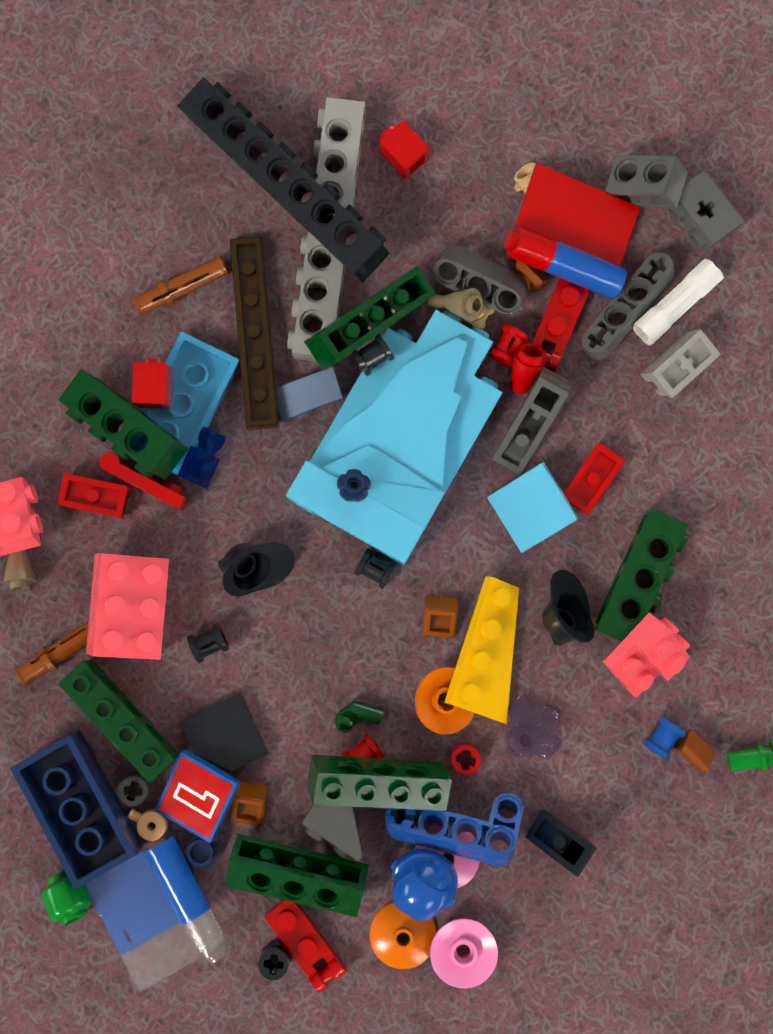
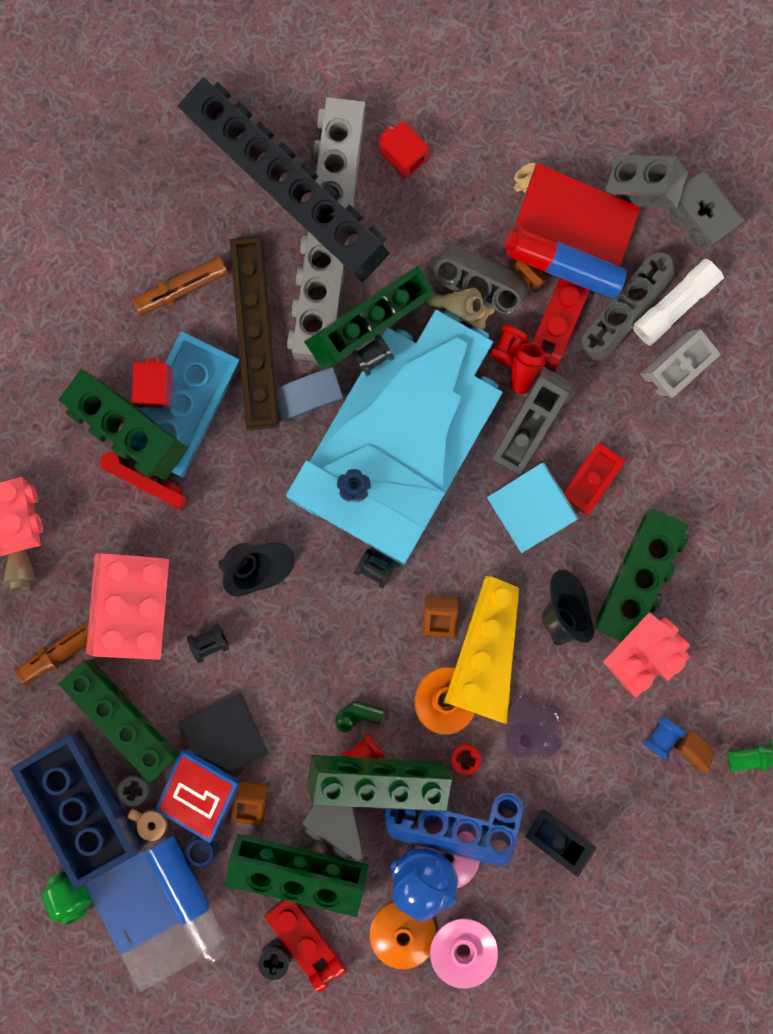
(93, 496): red plate -> none
(201, 461): clear blue plate -> none

